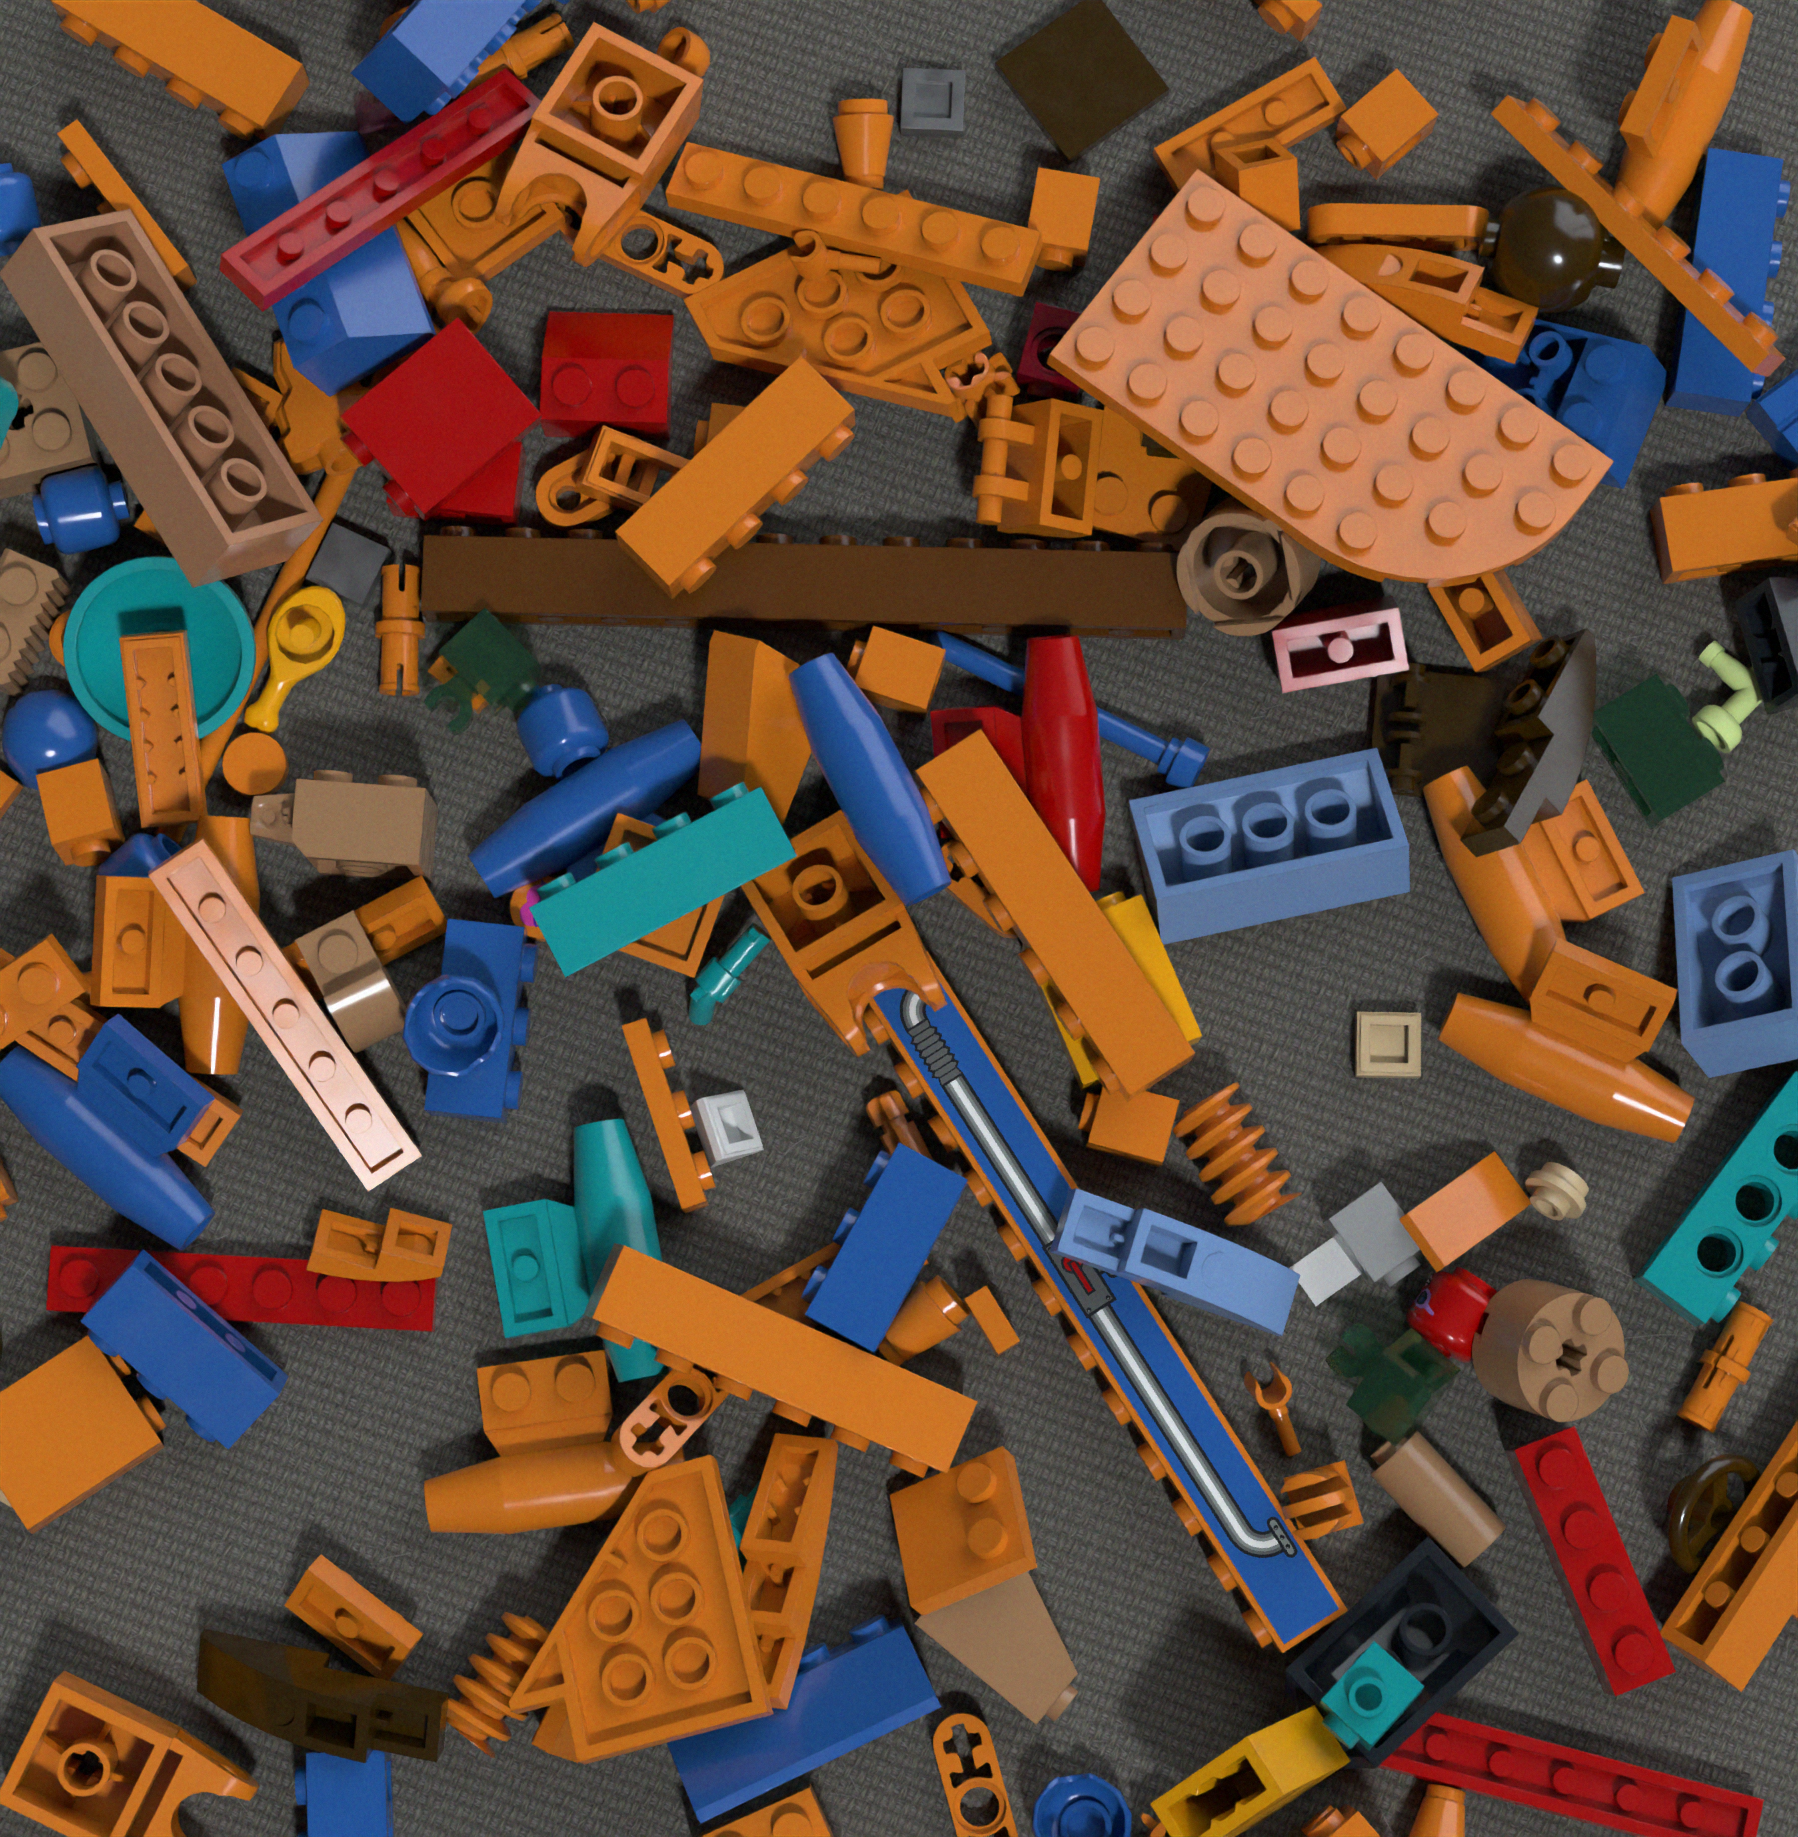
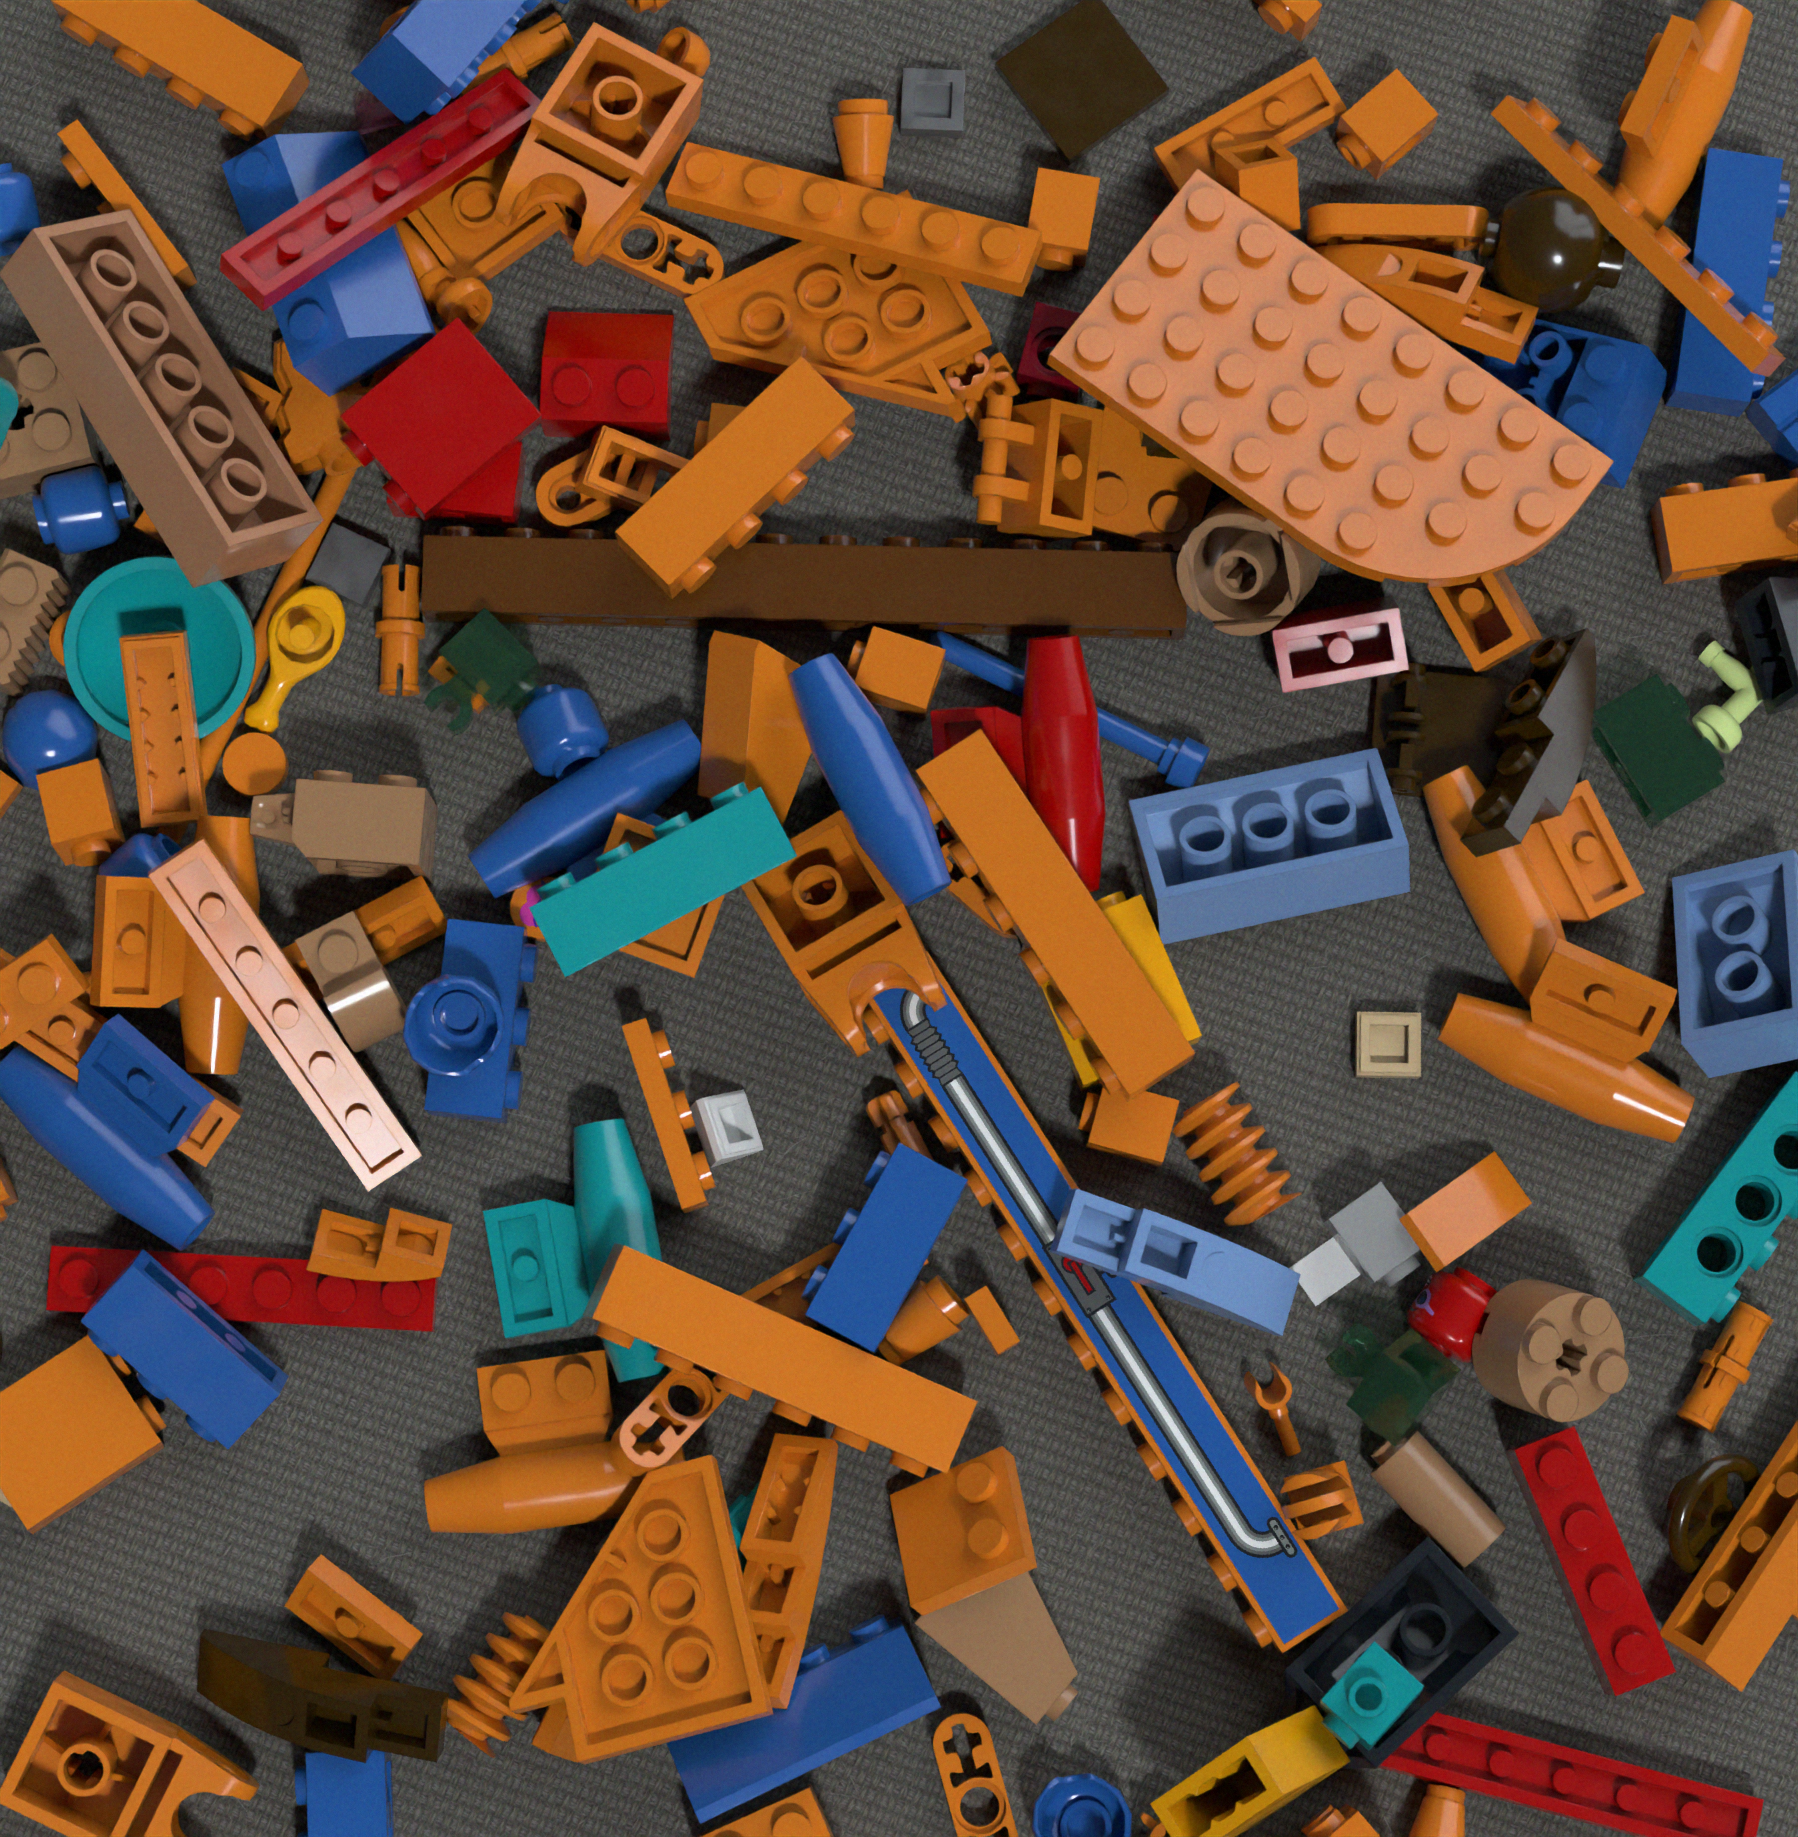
(722, 976): teal piece -> none
(822, 260): orange hand -> none
(1557, 1191): tan plate -> none

